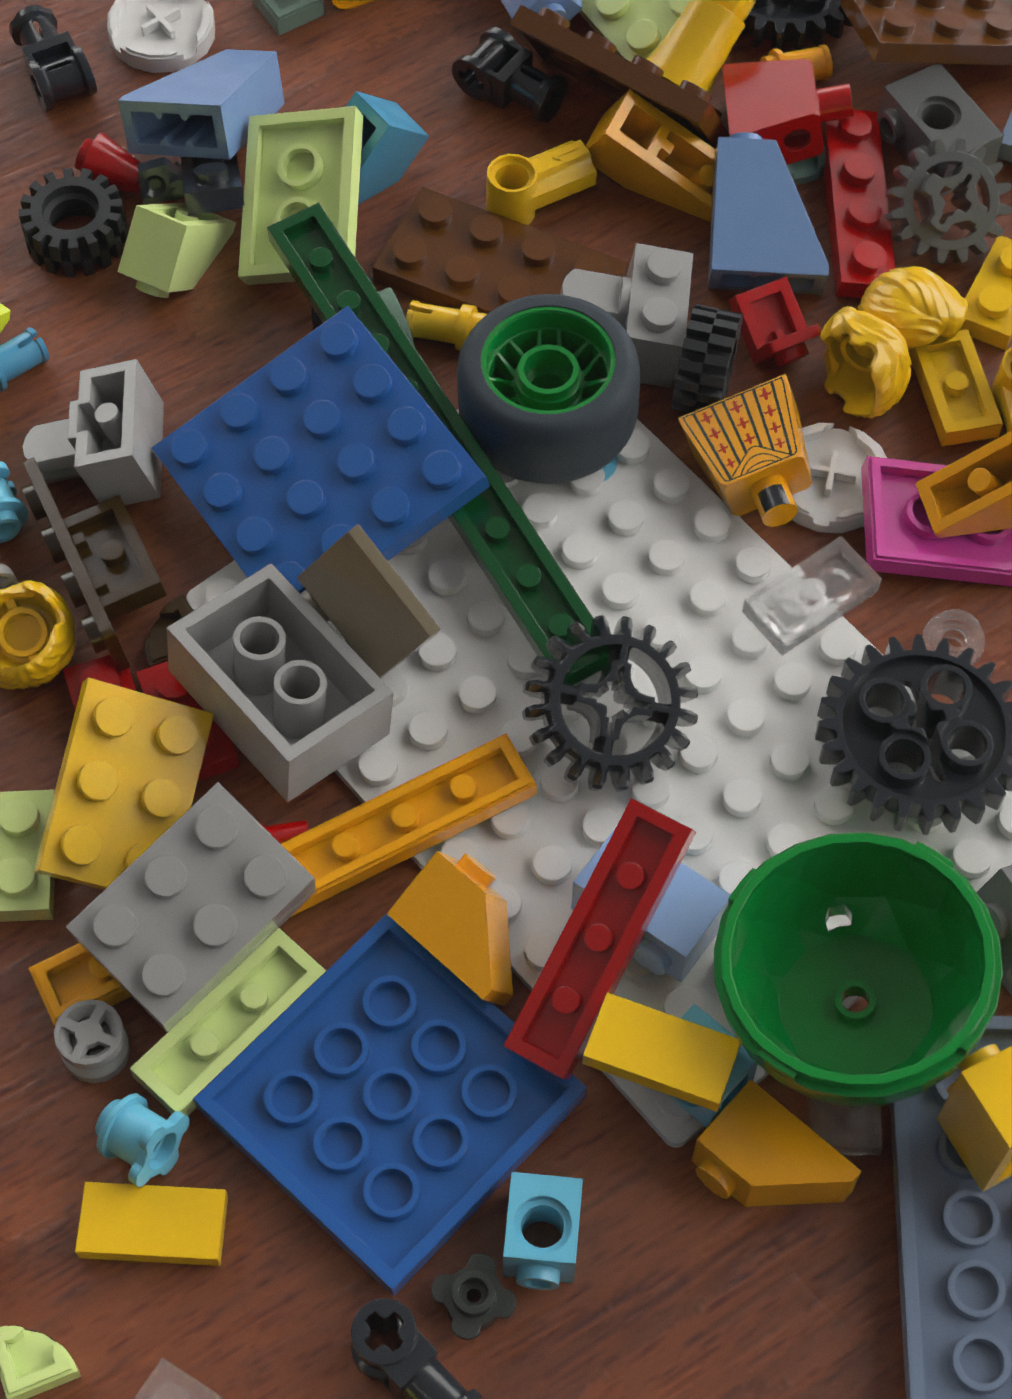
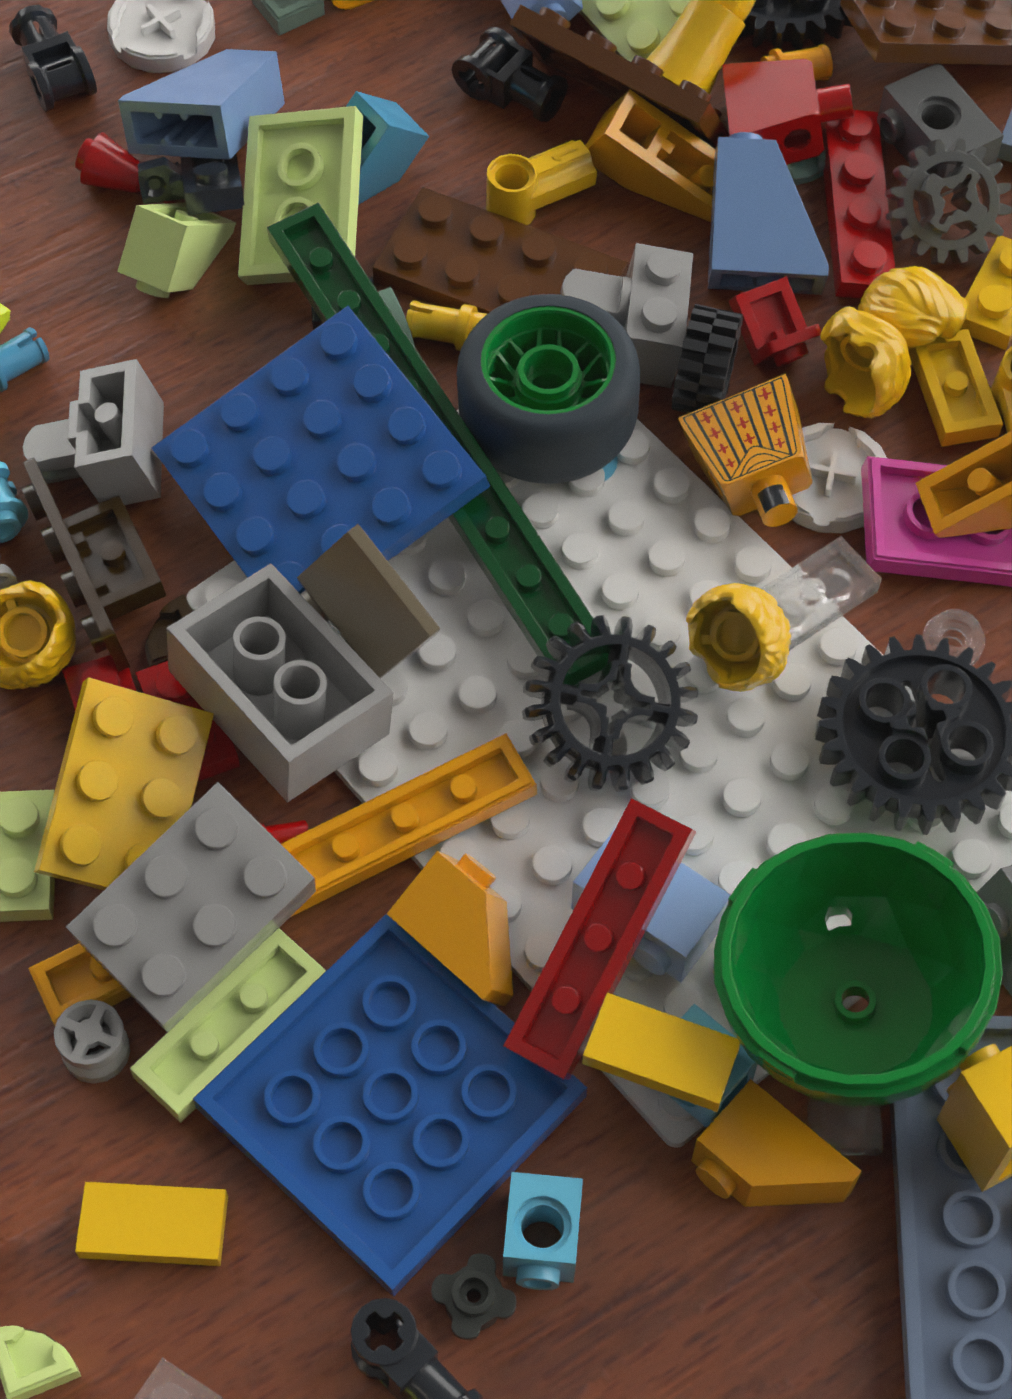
(69, 198): black tyre -> none
(140, 1137): medium azure brick -> none
(739, 636): none -> yellow hair

